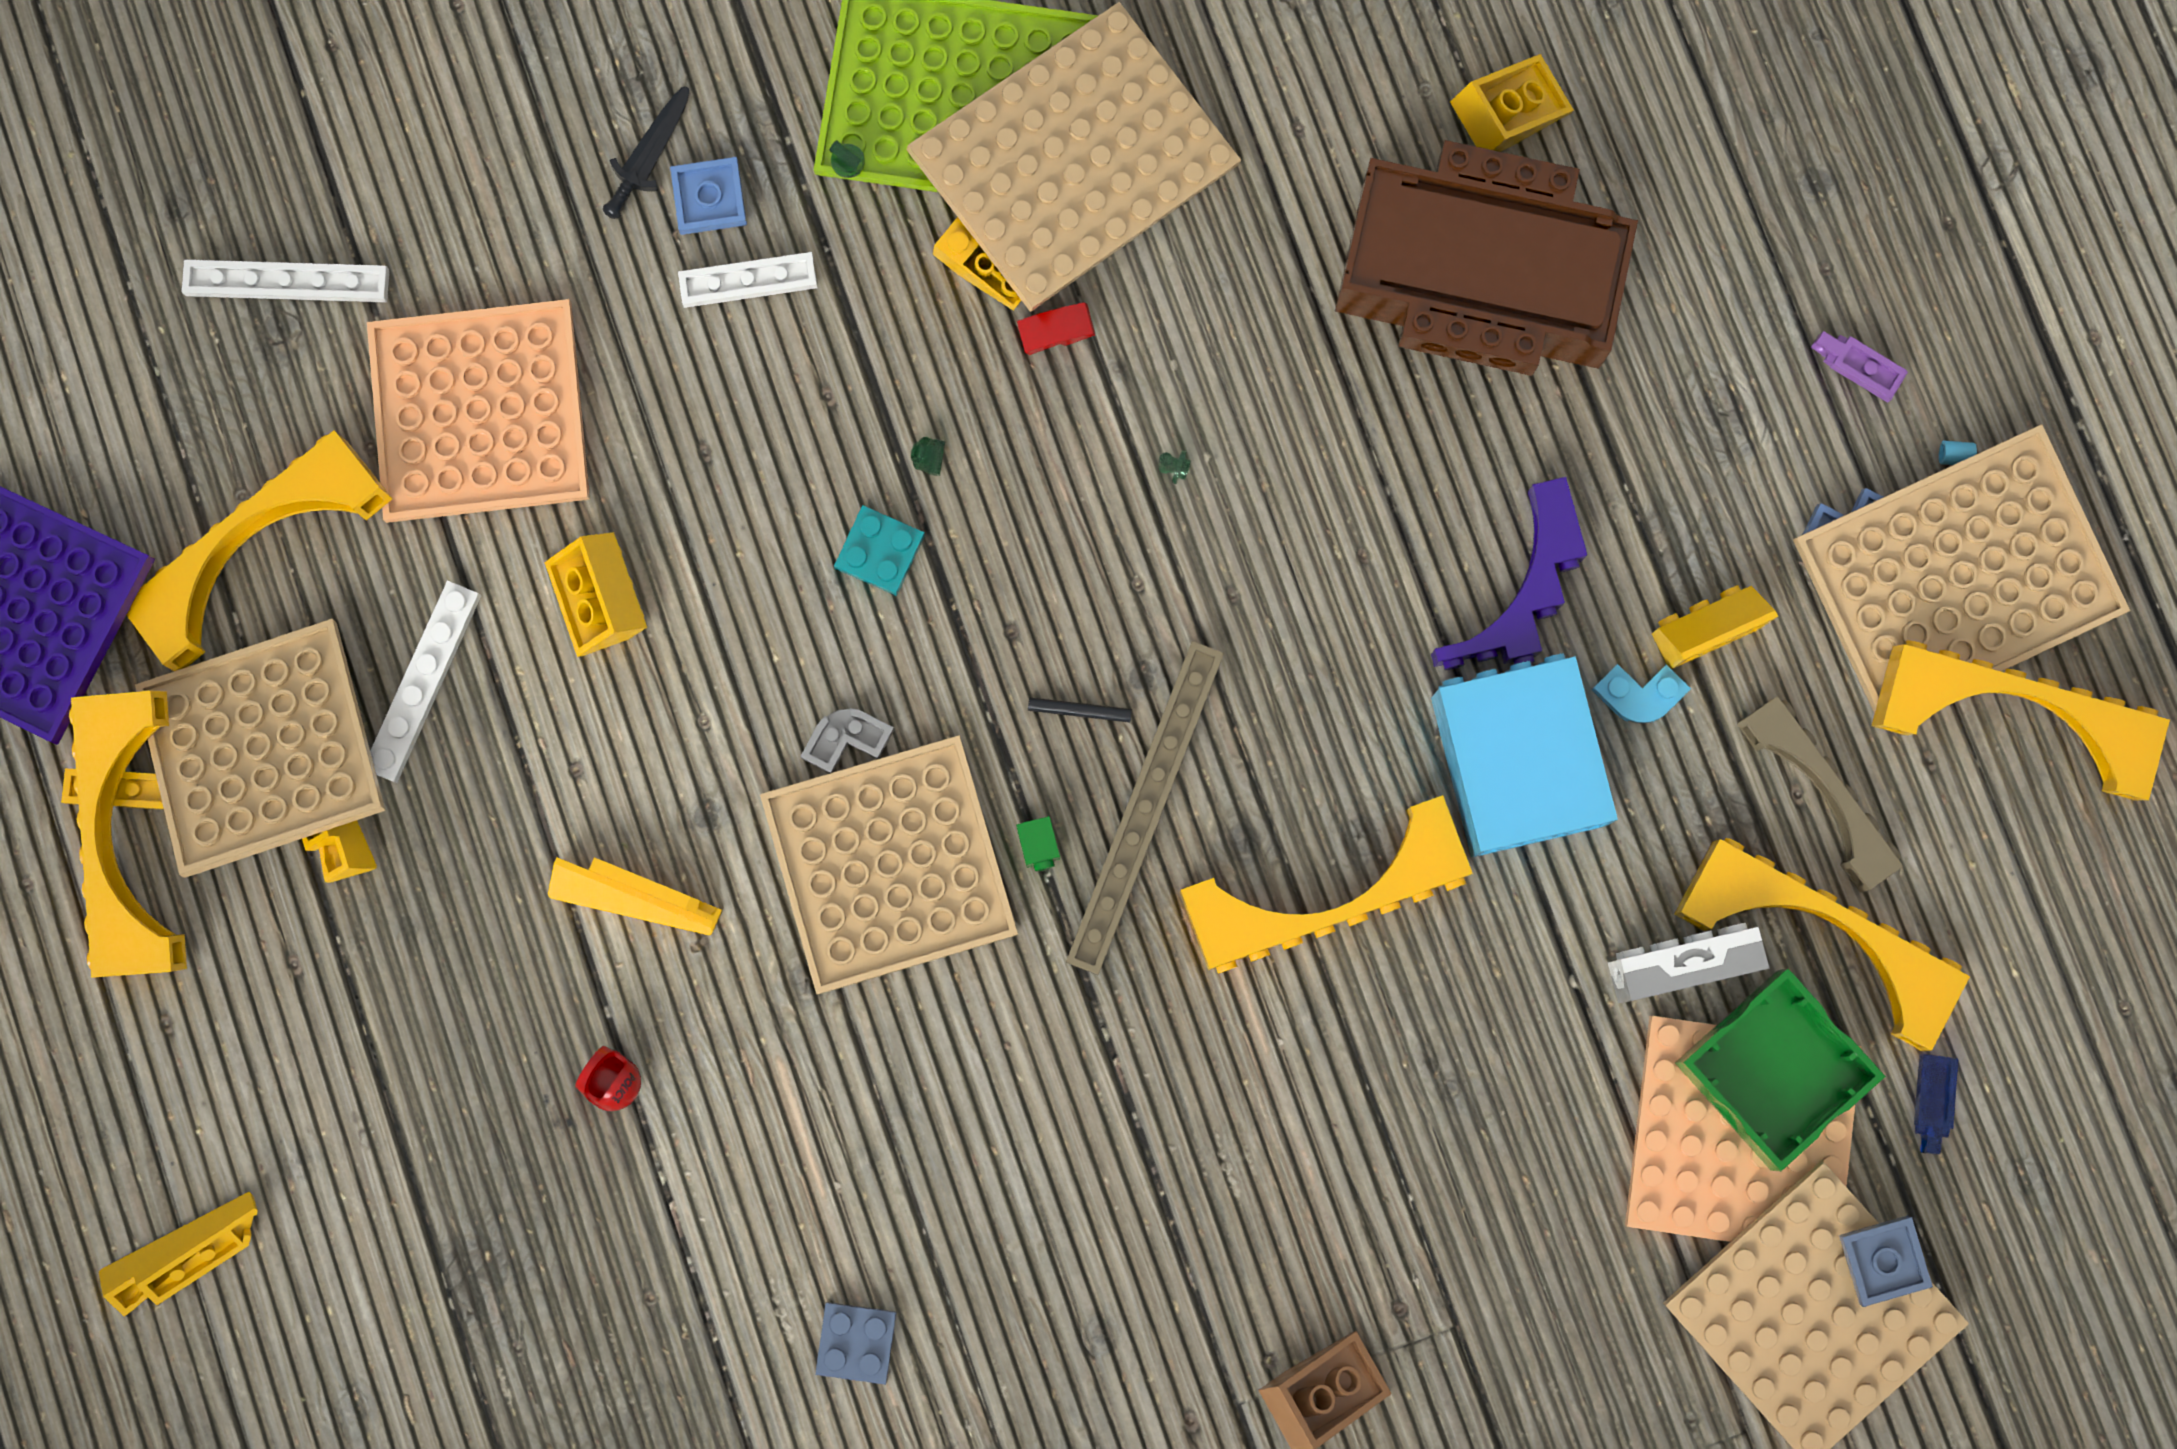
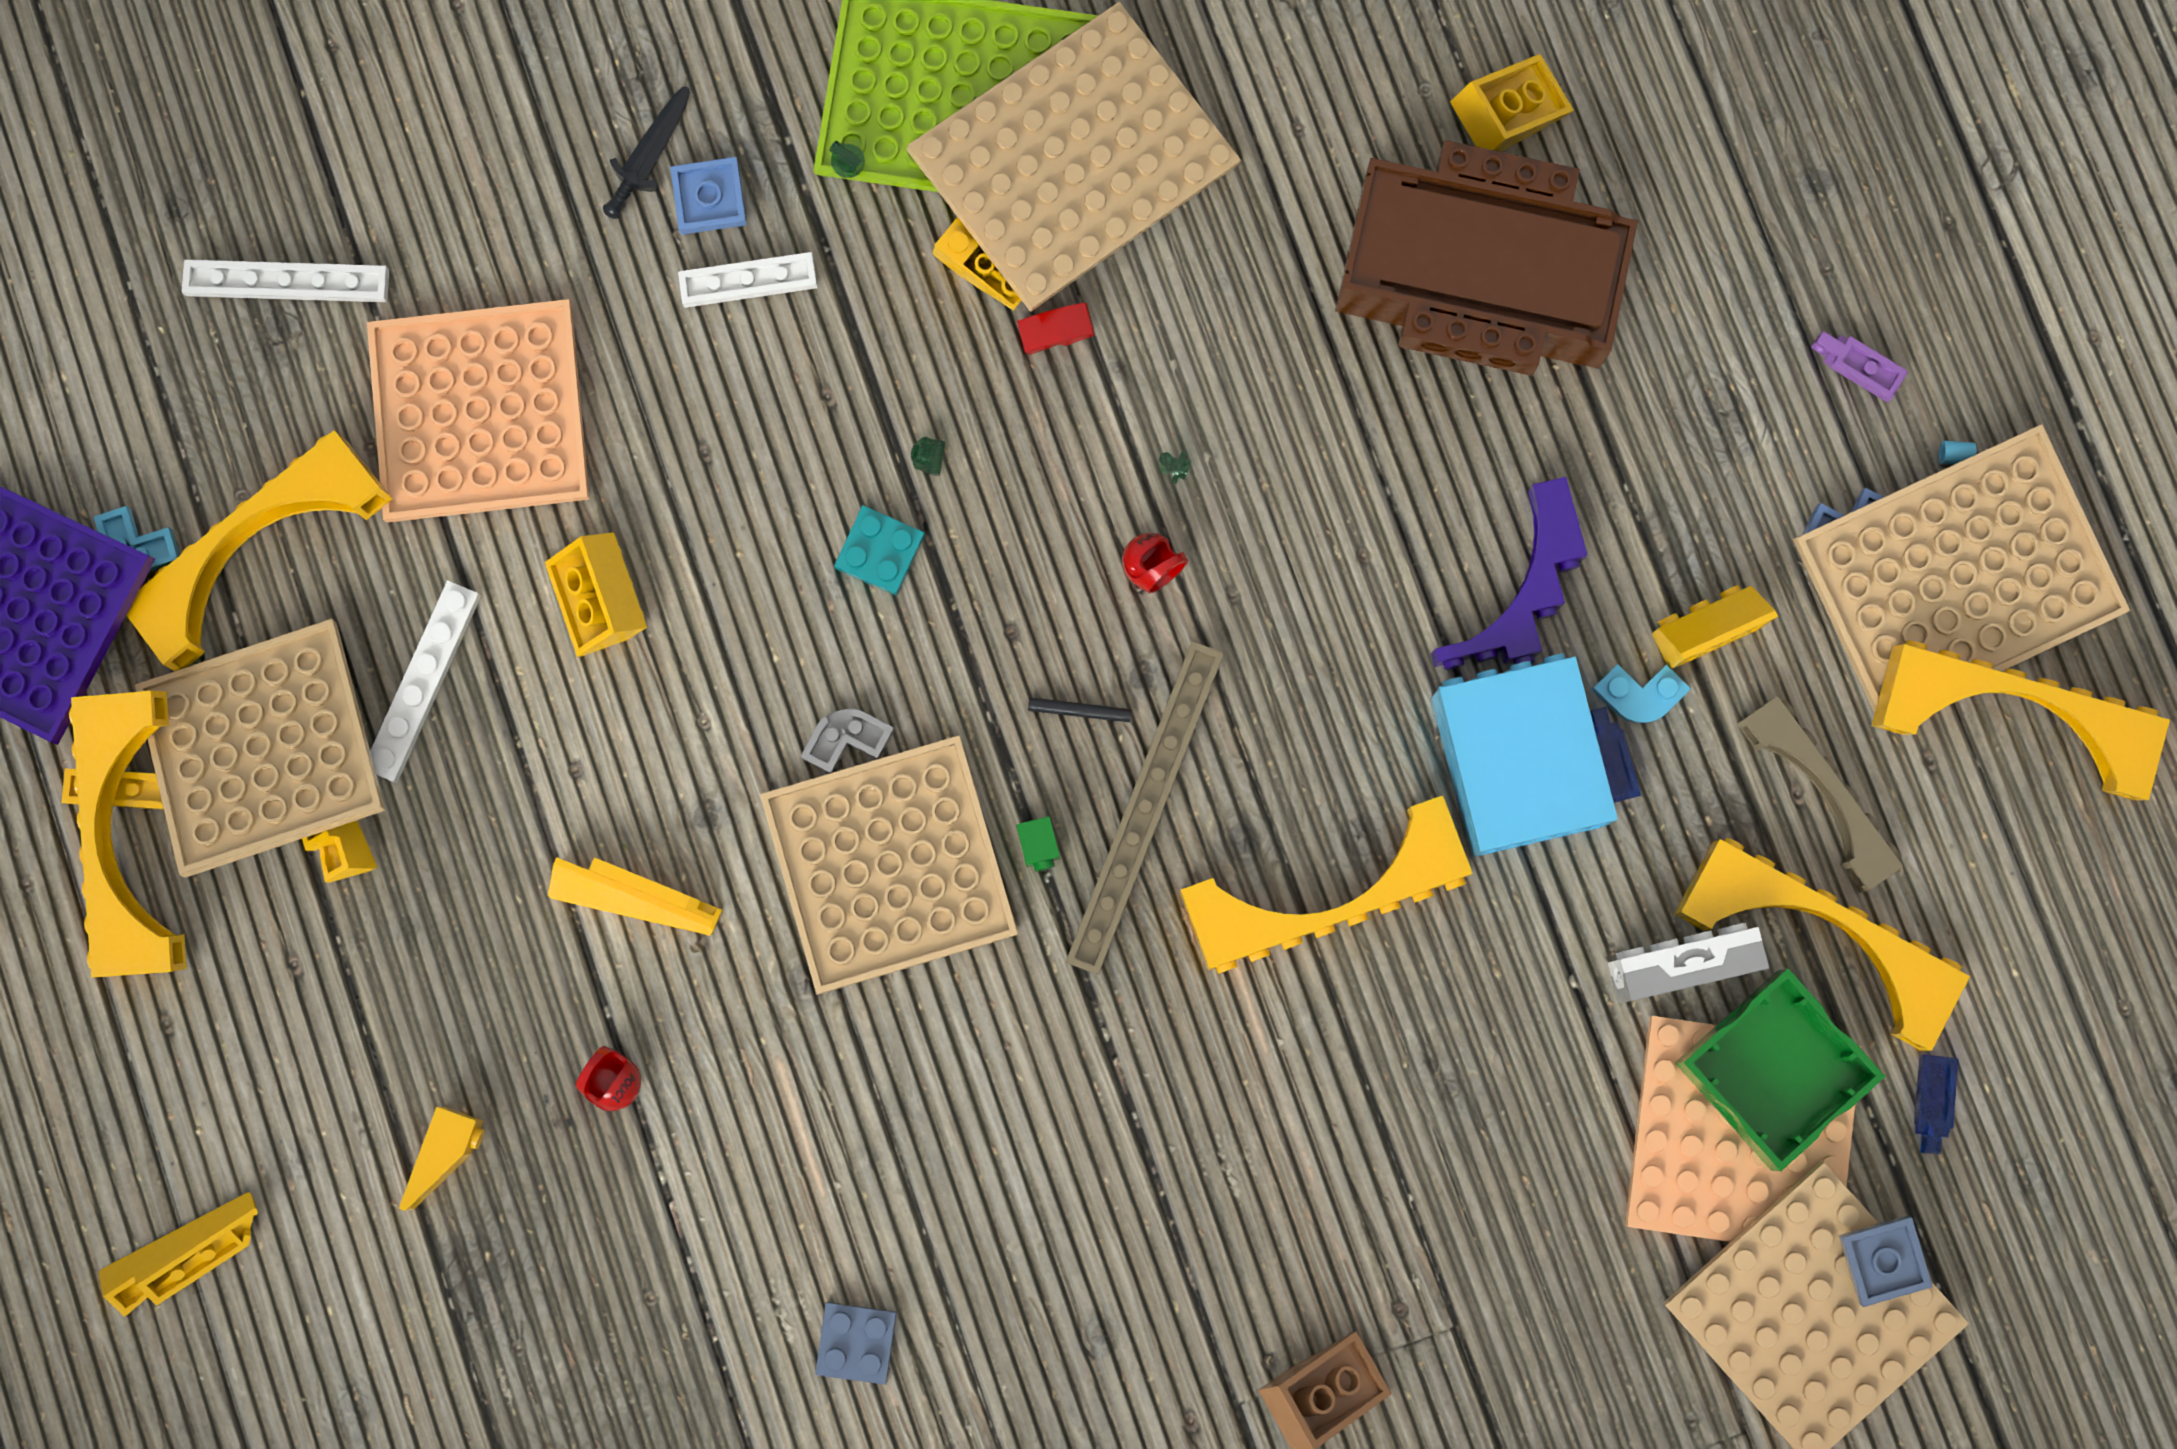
(121, 526): none -> medium azure plate
(445, 1148): none -> yellow slope
(1151, 562): none -> red helmet
(1615, 756): none -> clear blue hinge

